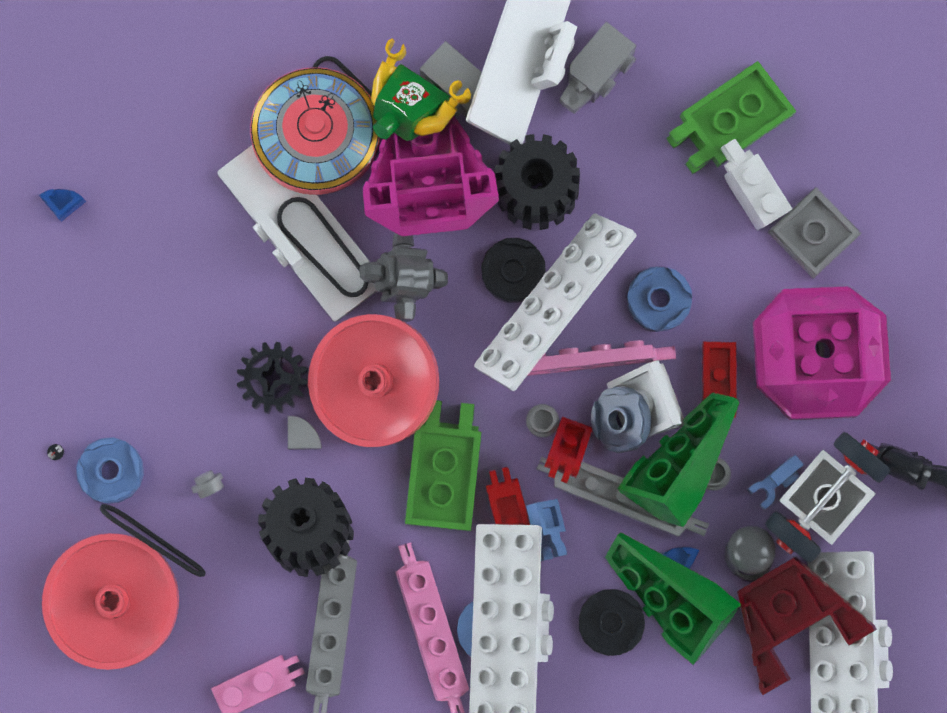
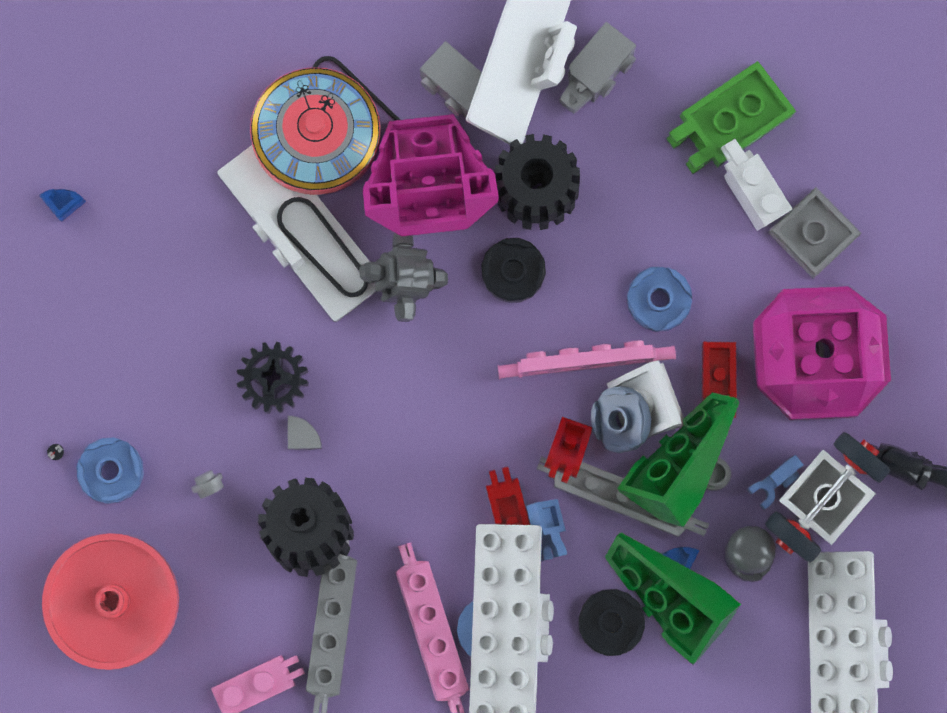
(201, 572): black piece -> none
(373, 380): coral dish -> none
(410, 103): torso -> none
(444, 471): bright green tile -> none
(542, 420): light grey plate -> none
(554, 301): white bracket -> none
(786, 604): dark red wing -> none

